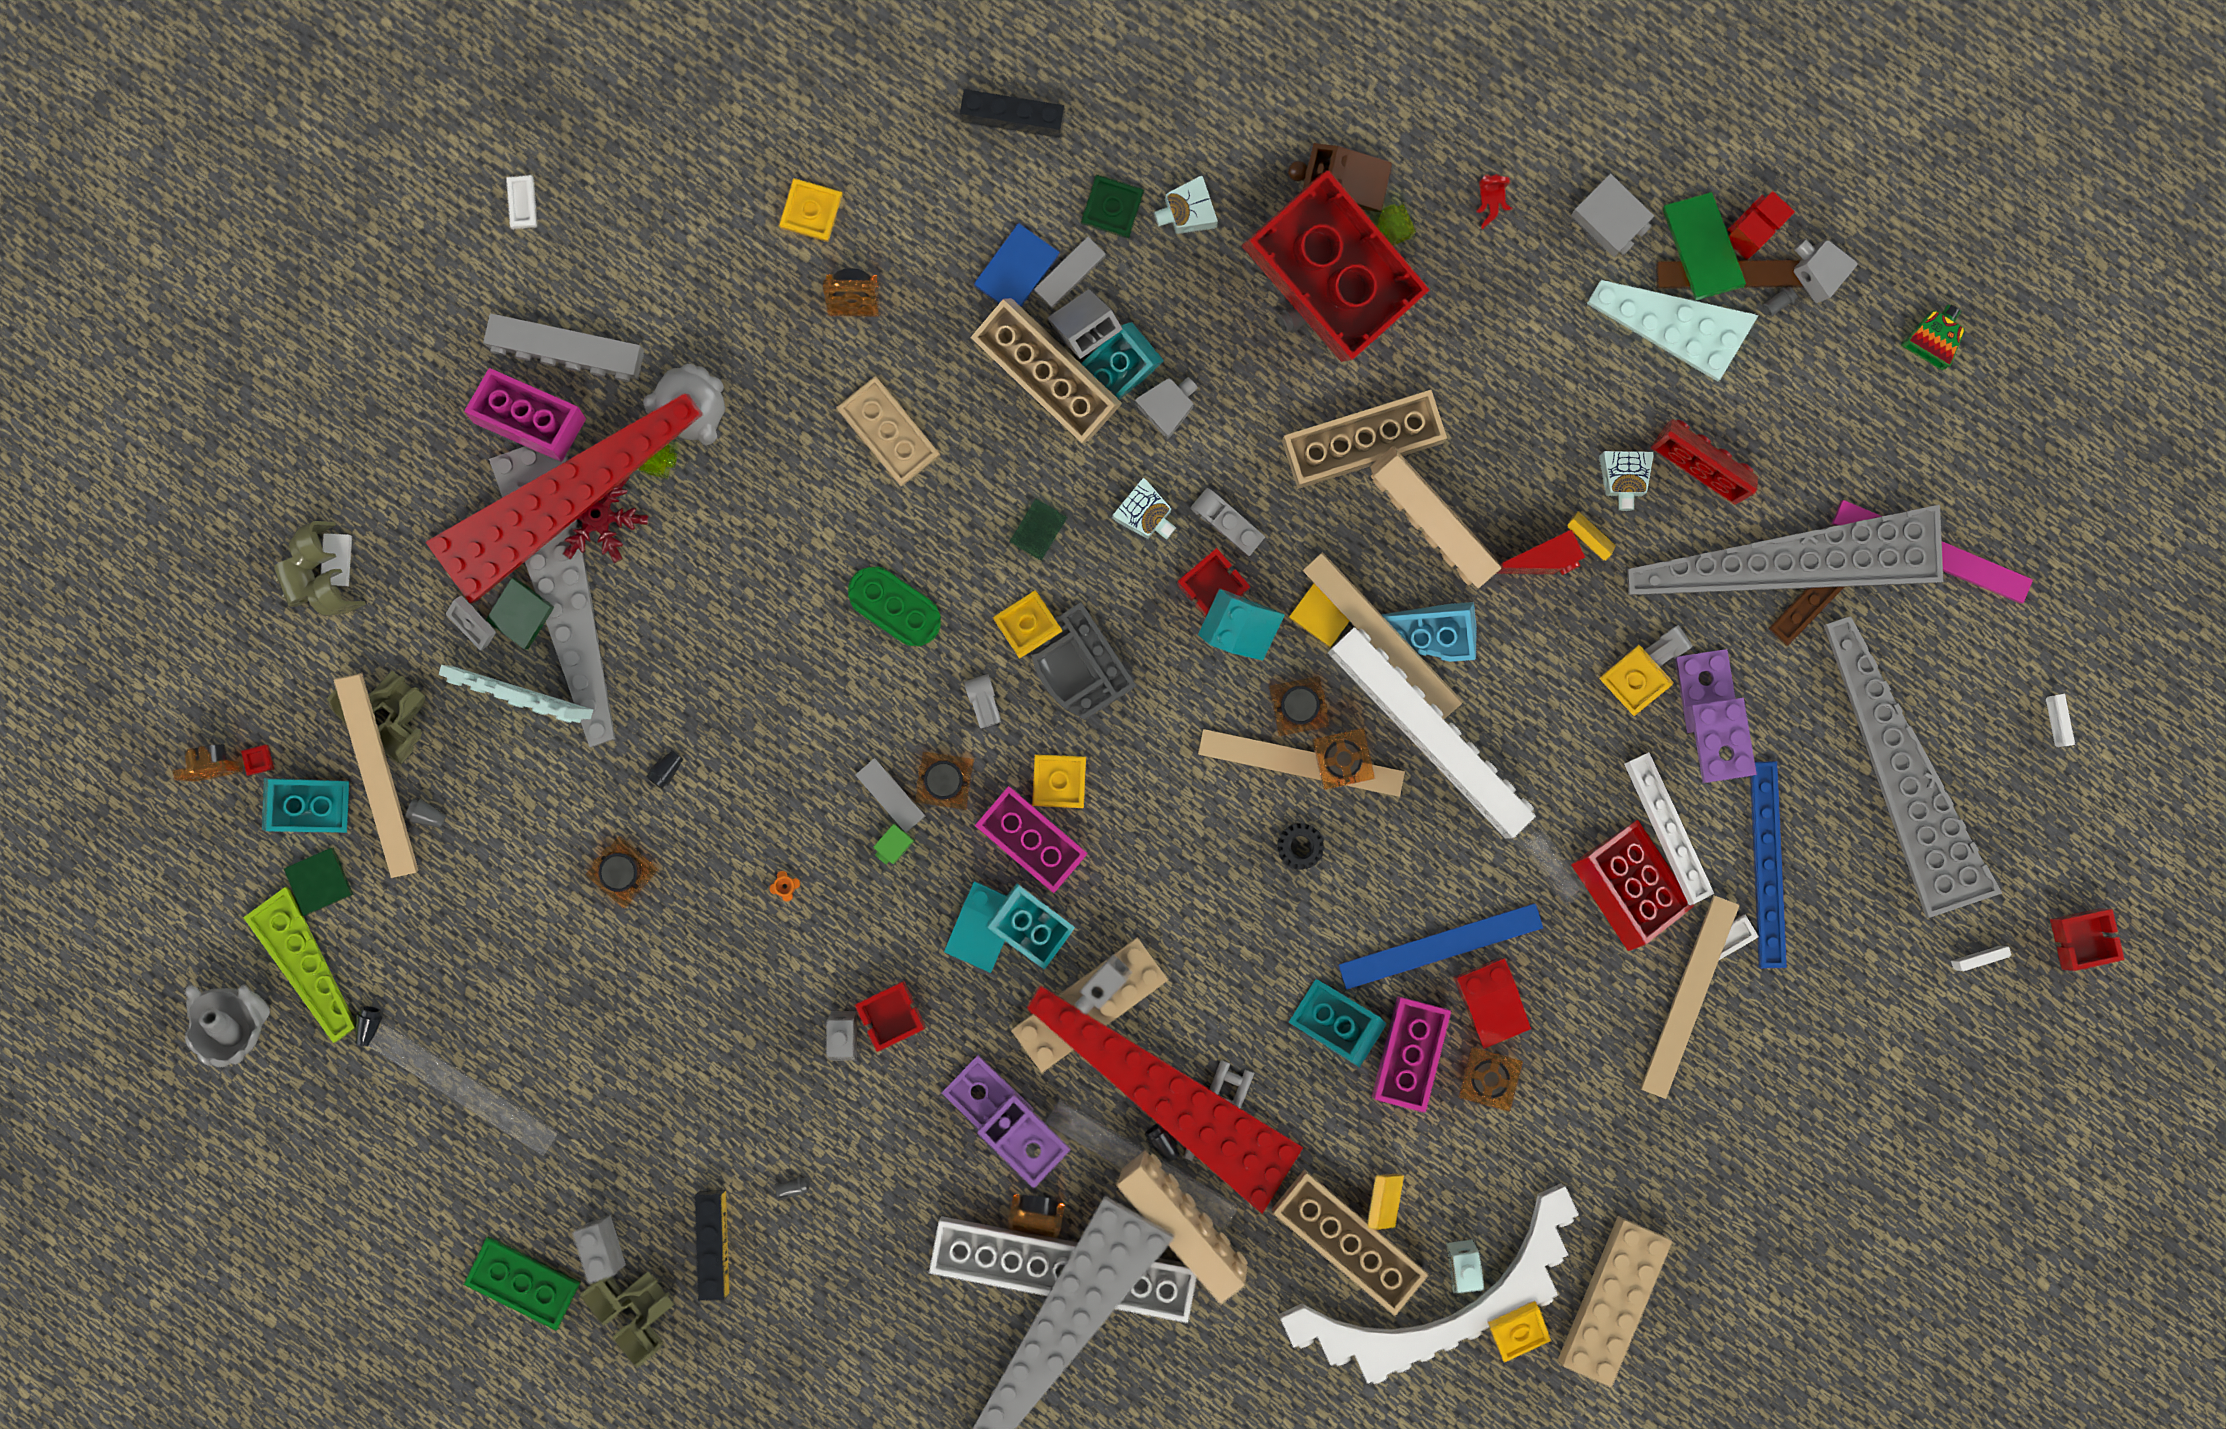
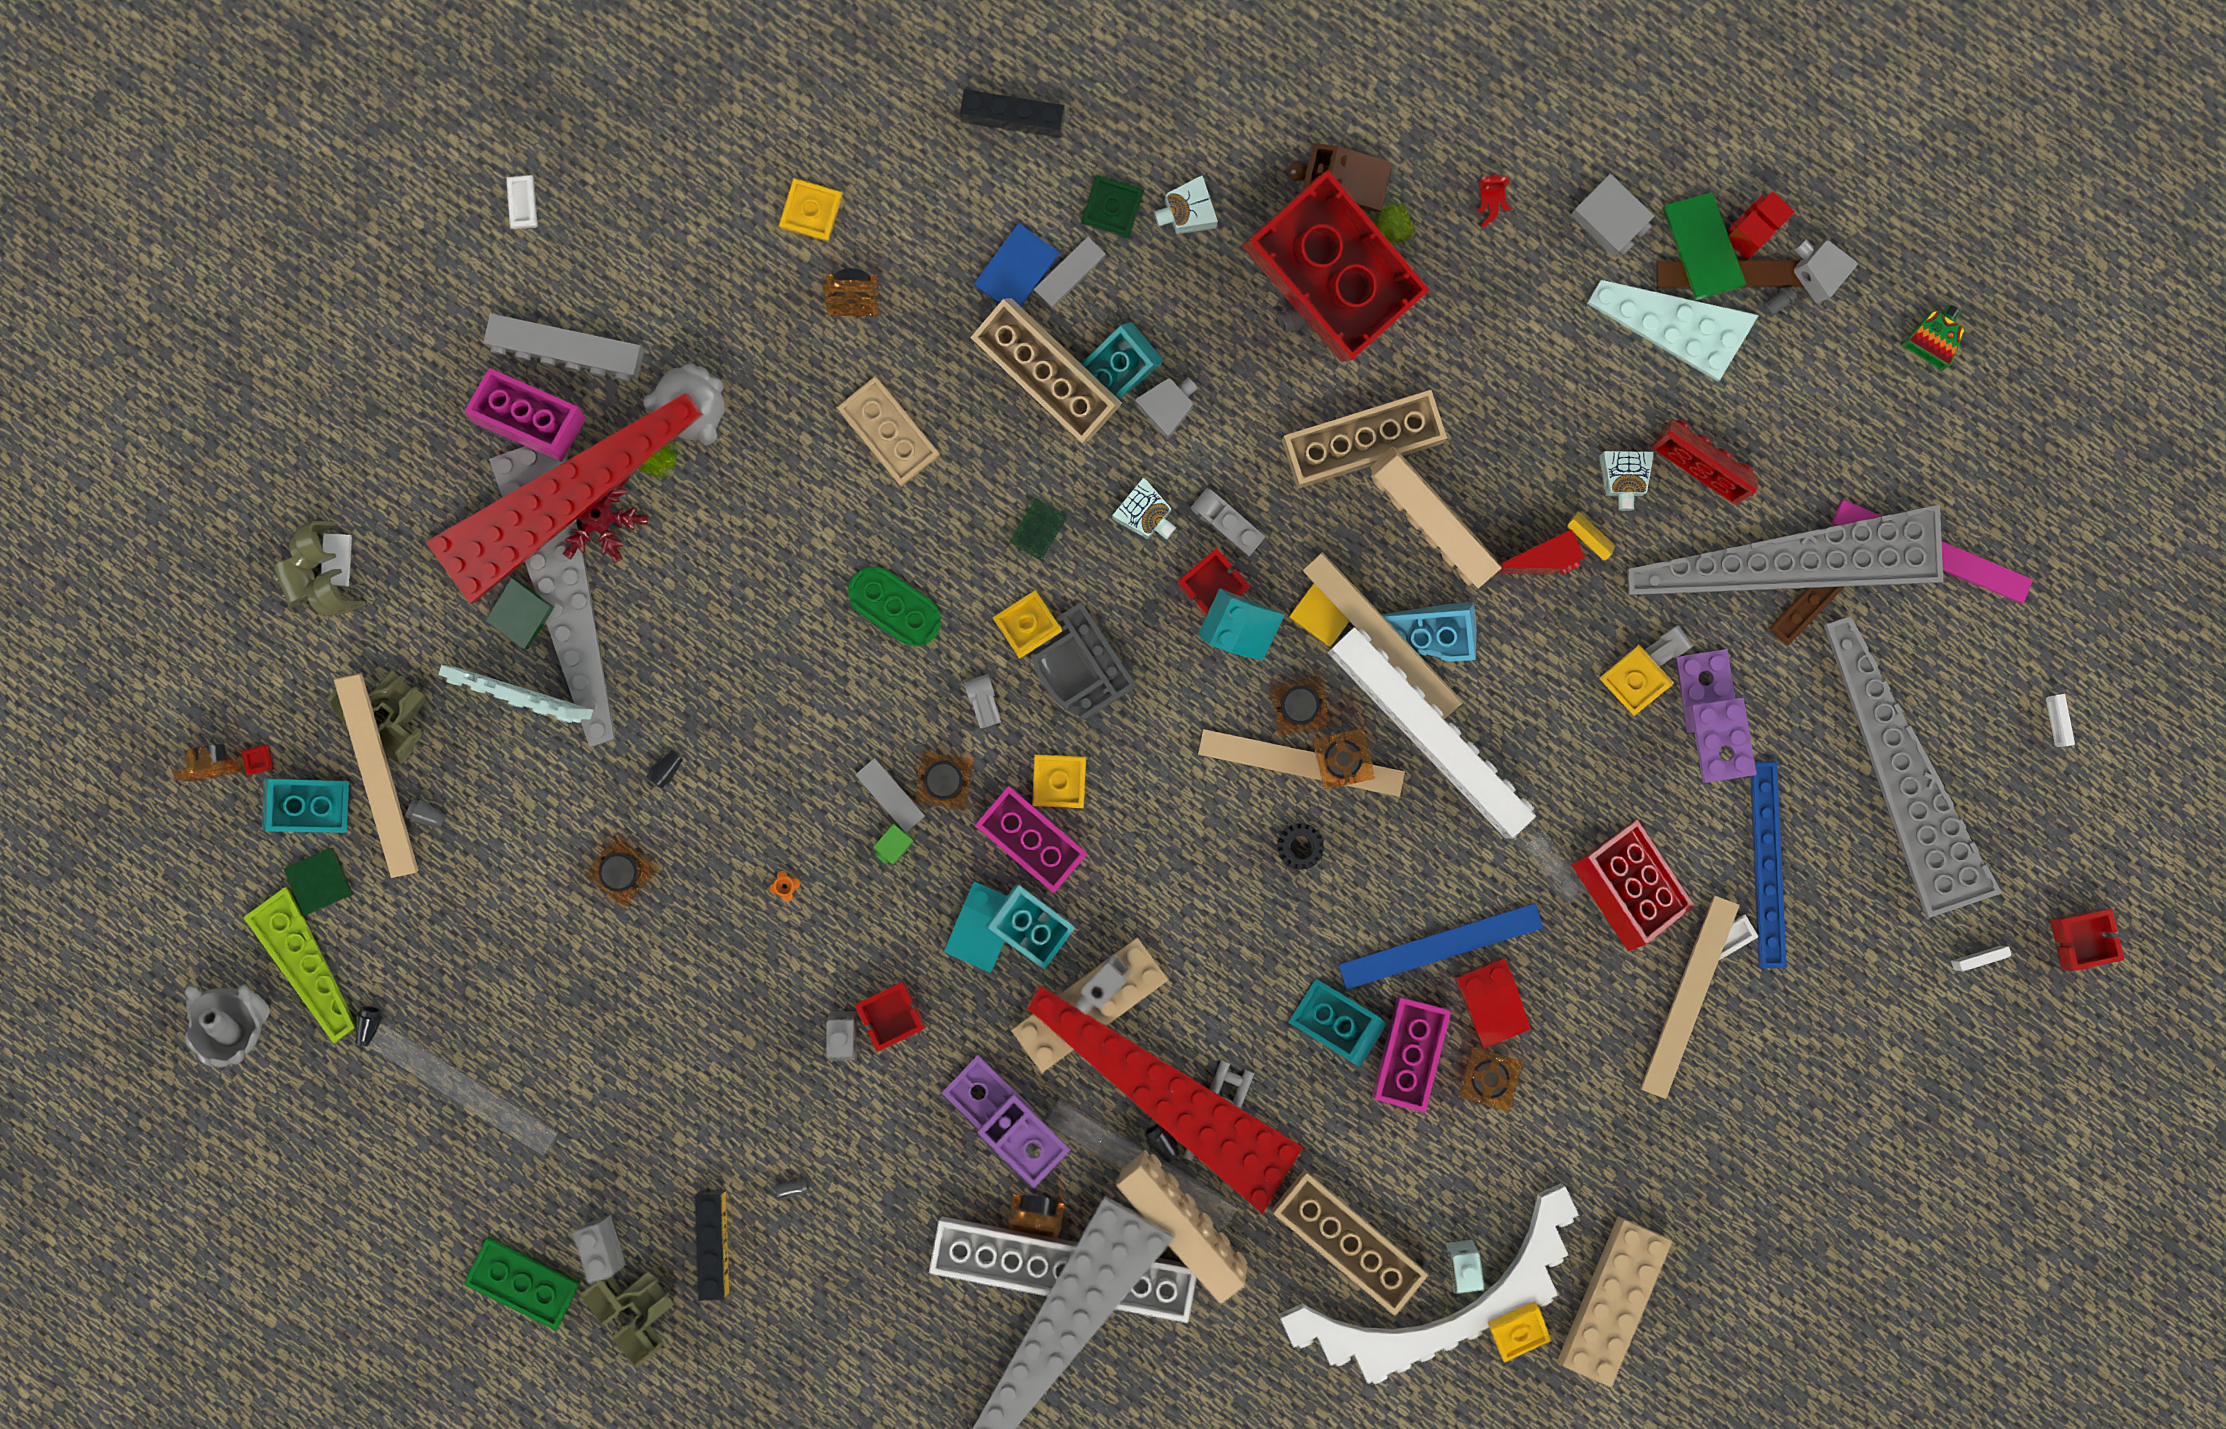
(470, 623): light grey plate -> none
(1084, 323): light grey brick -> none
(1385, 1201): yellow tile -> none
(1669, 828): white plate -> none

